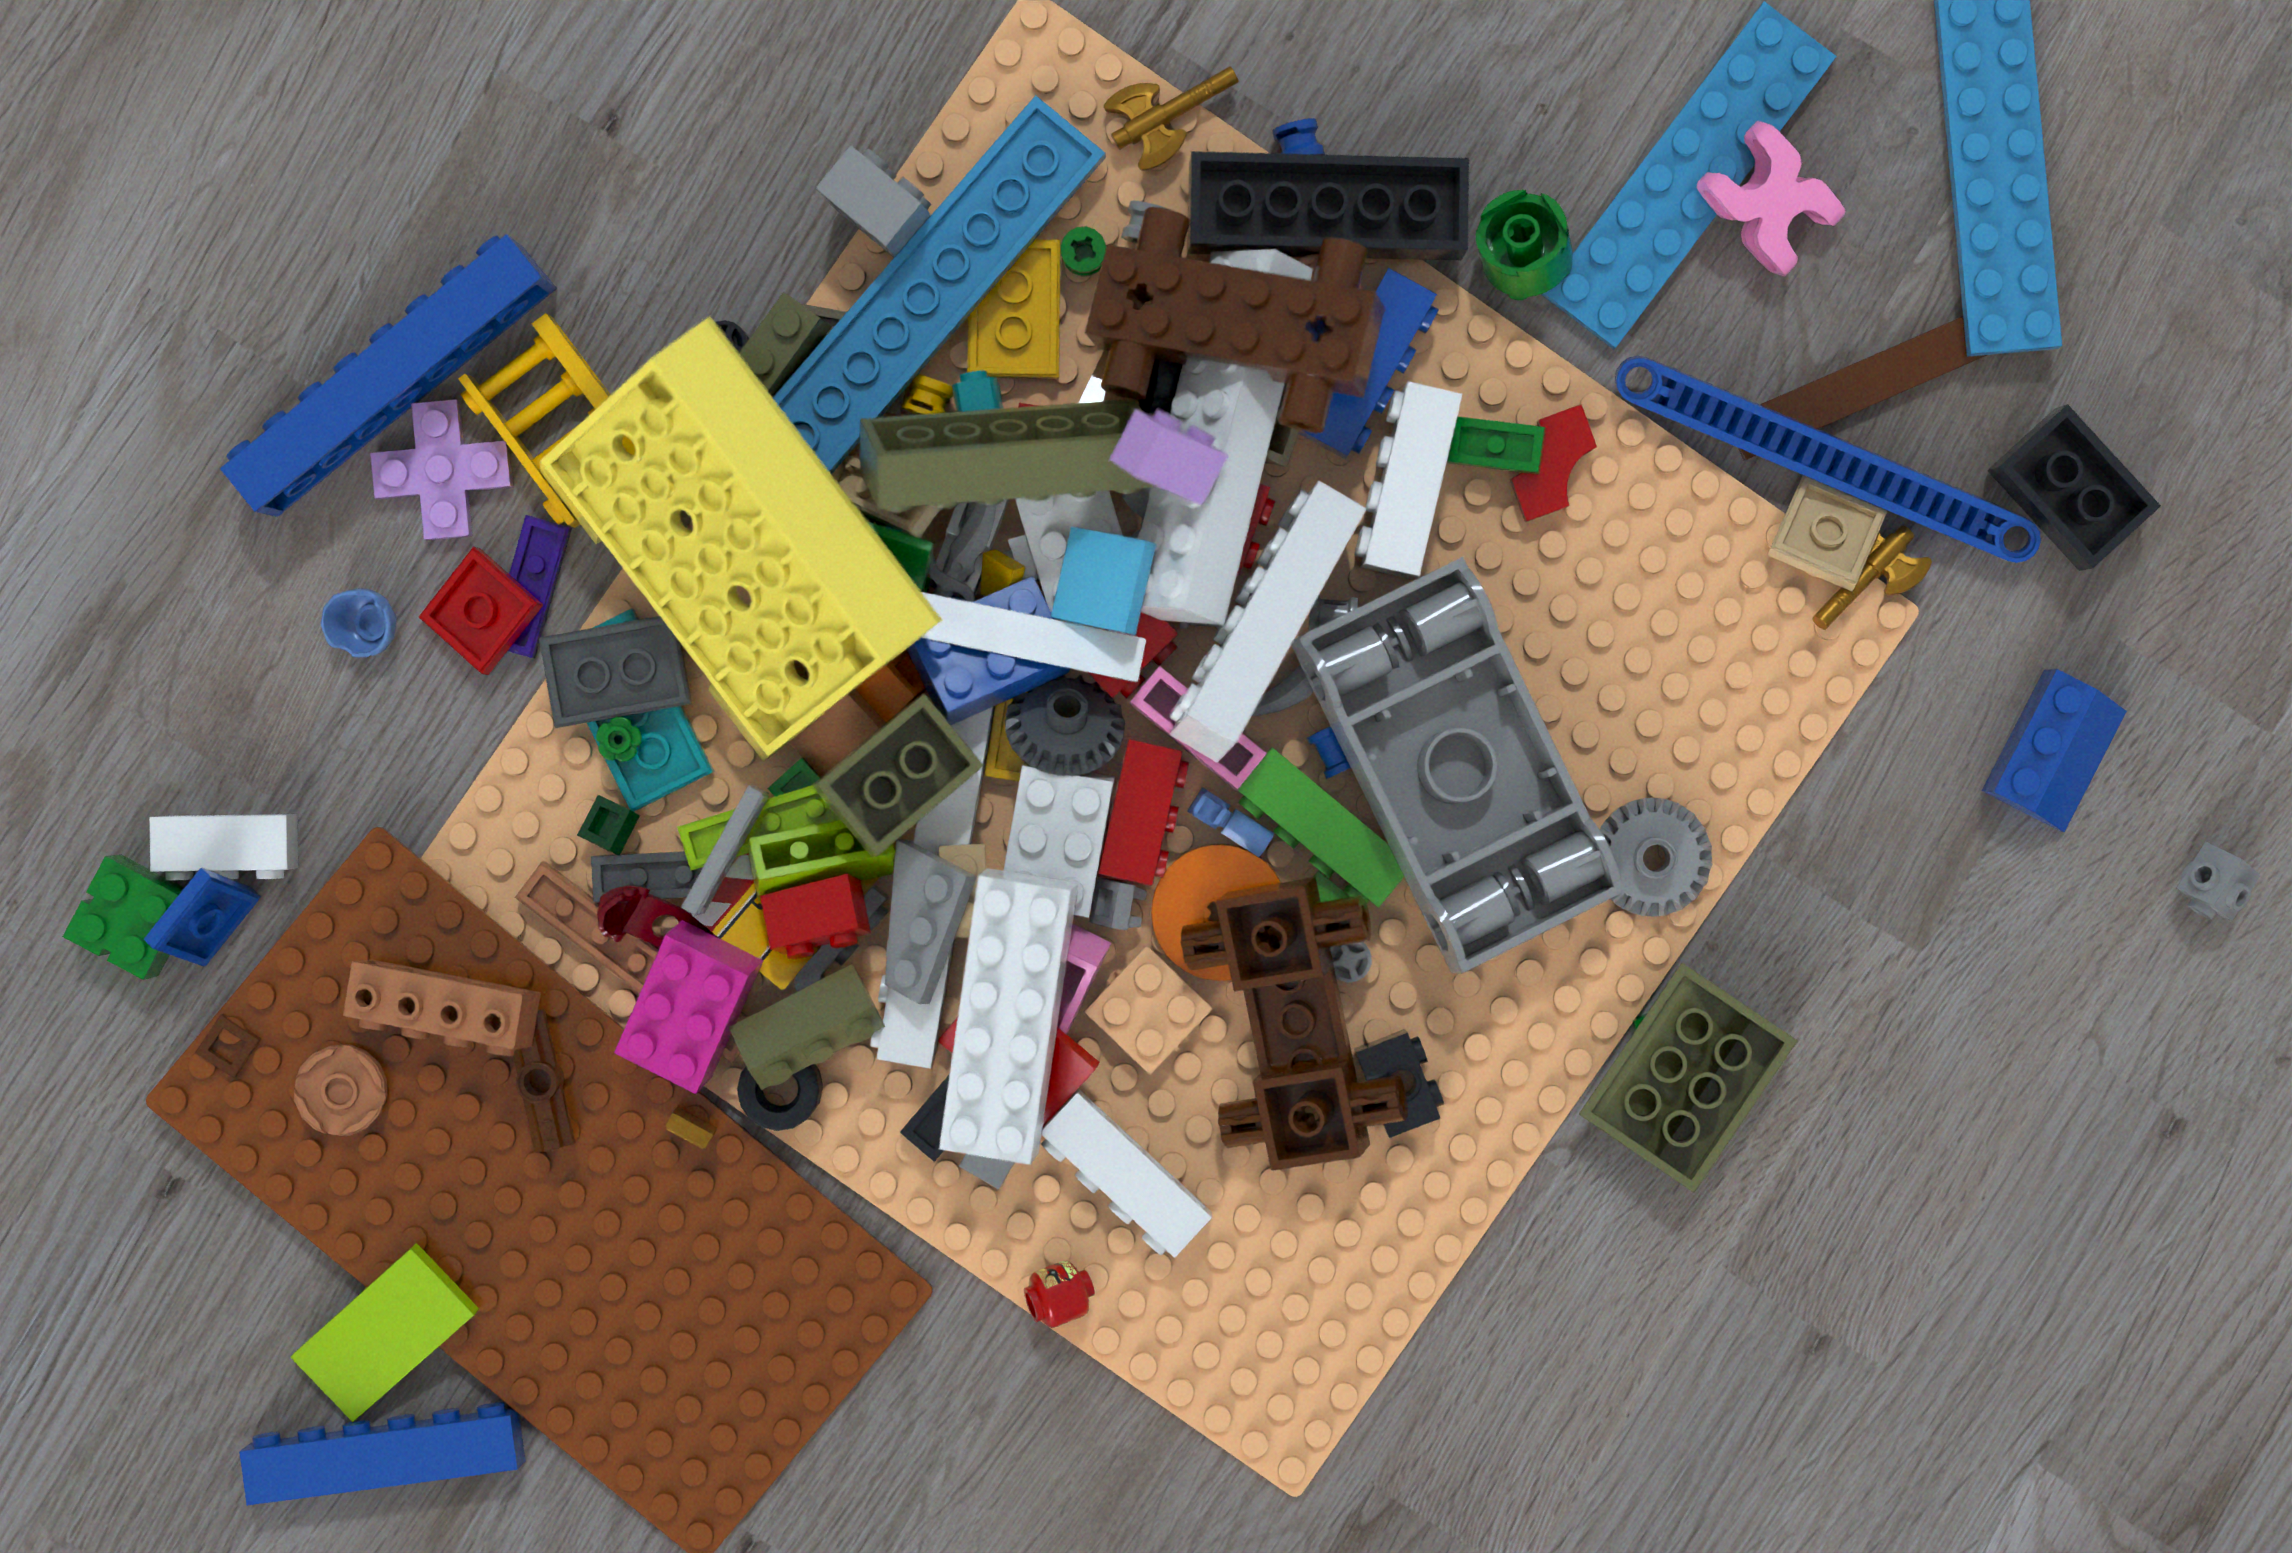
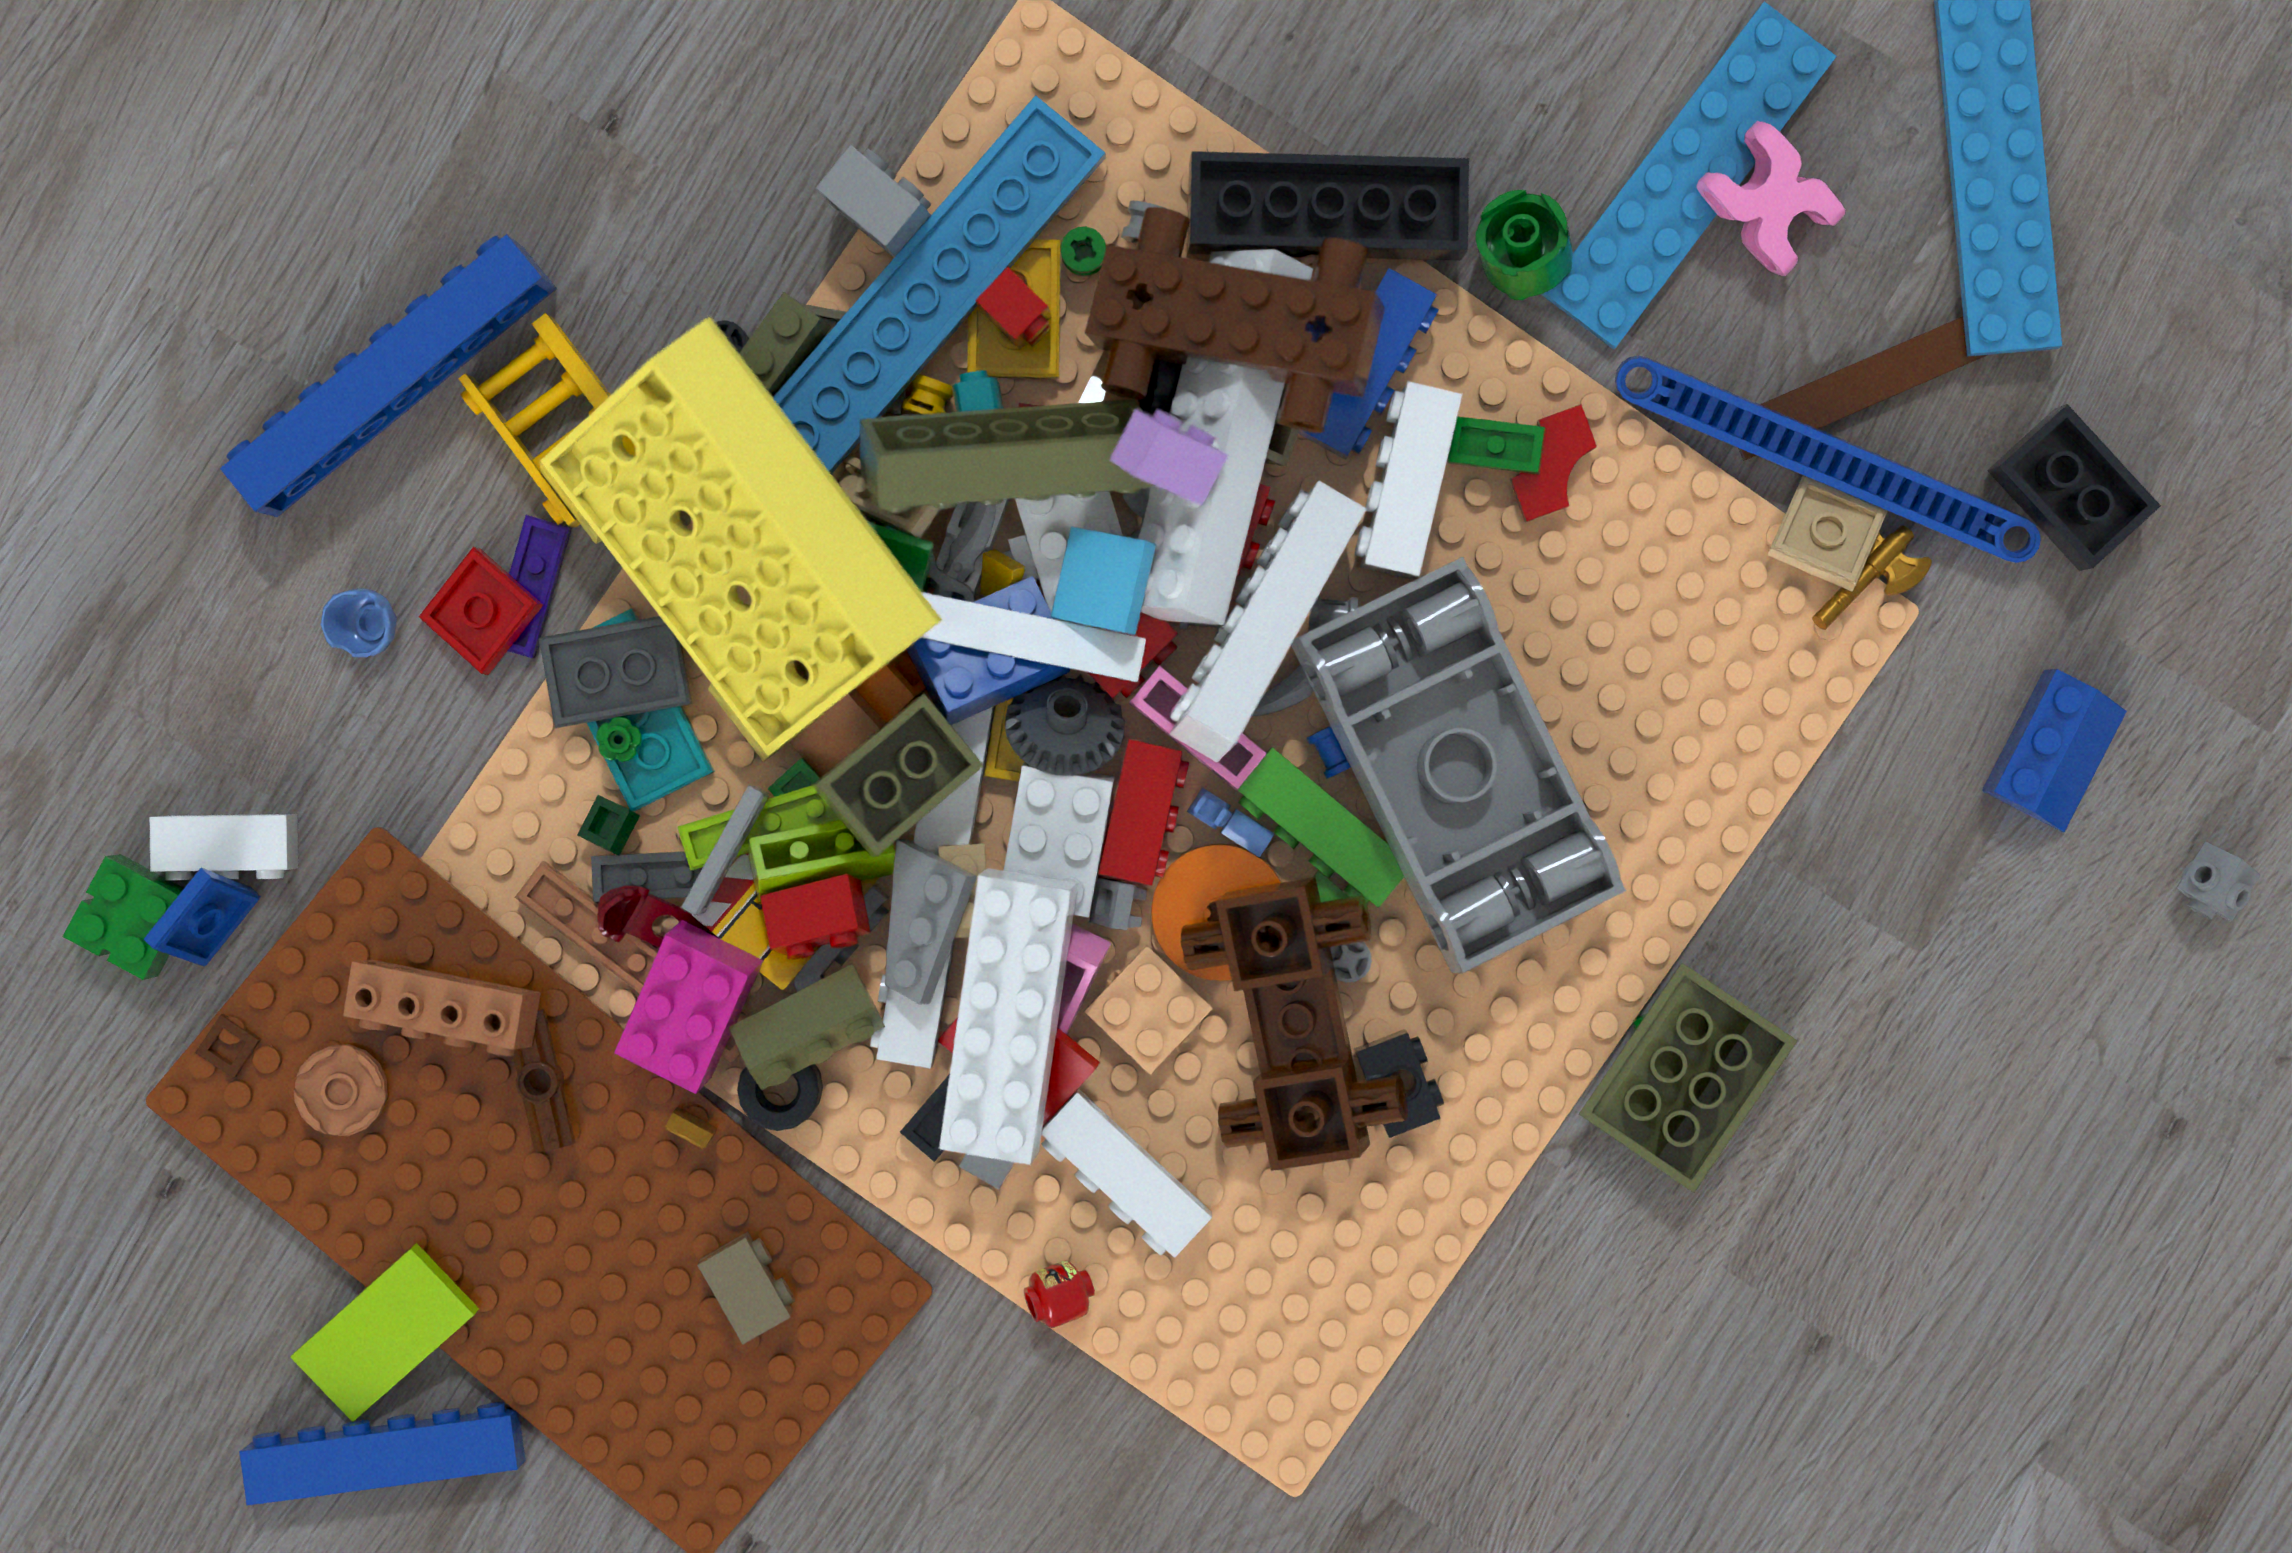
(441, 469): lavender plate -> none
(747, 1287): none -> dark tan brick
(1015, 309): none -> red brick
(1149, 122): pearl gold piece -> none
(1298, 137): blue wheel -> none
(1686, 850): light grey gear -> none

